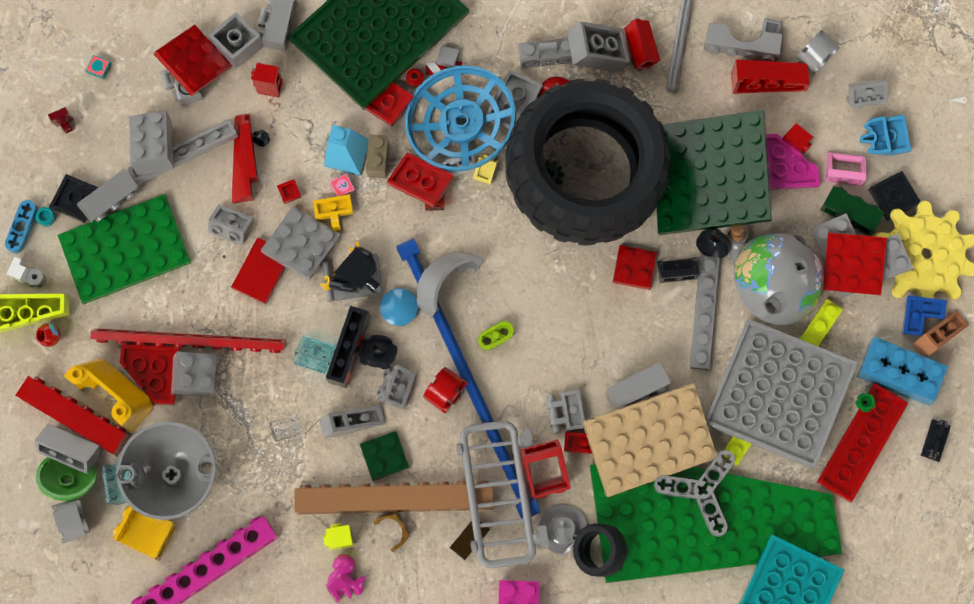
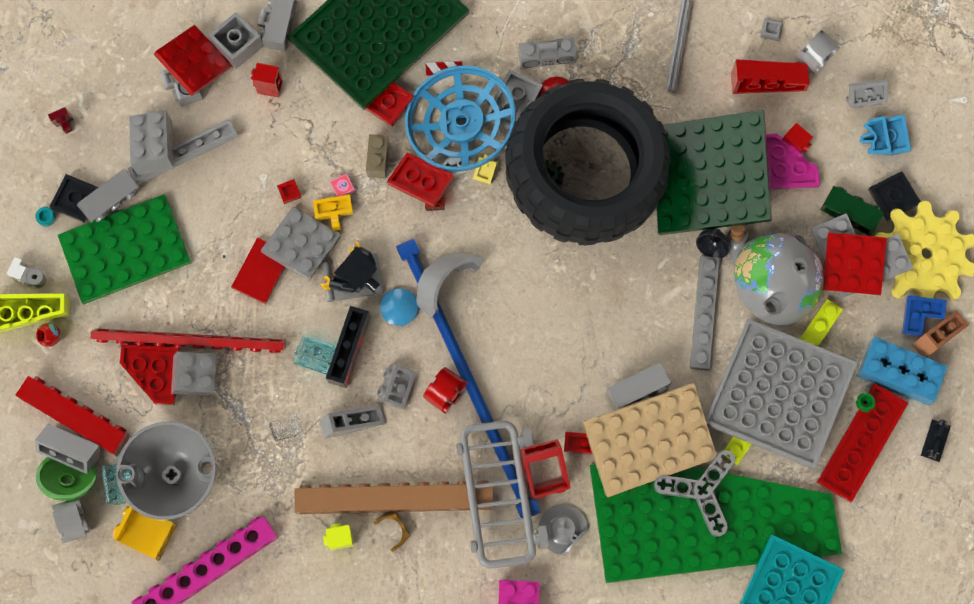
(11, 238): dark azure beam -> none
(98, 67): tile -> none
(131, 403): yellow windscreen -> none
(229, 224): light grey bracket -> none
(243, 161): red wedge -> none
(261, 138): black plate -> none
(340, 581): dark pink animal -> none
(346, 150): medium azure slope -> none
(370, 357): black plate -> none
(384, 456): dark green plate -> none
(414, 82): red plate -> none
(447, 56): light grey tile -> none
(462, 544): dark brown tile -> none
(494, 334): lime plate -> none
(572, 411): light grey plate -> none
(582, 550): black tyre -> none
(598, 46): light grey brick -> none
(634, 267): red plate -> none
(641, 44): red brick -> none
(678, 270): black hinge -> none
(720, 40): light grey arch -> none
(843, 176): bright pink tile -> none

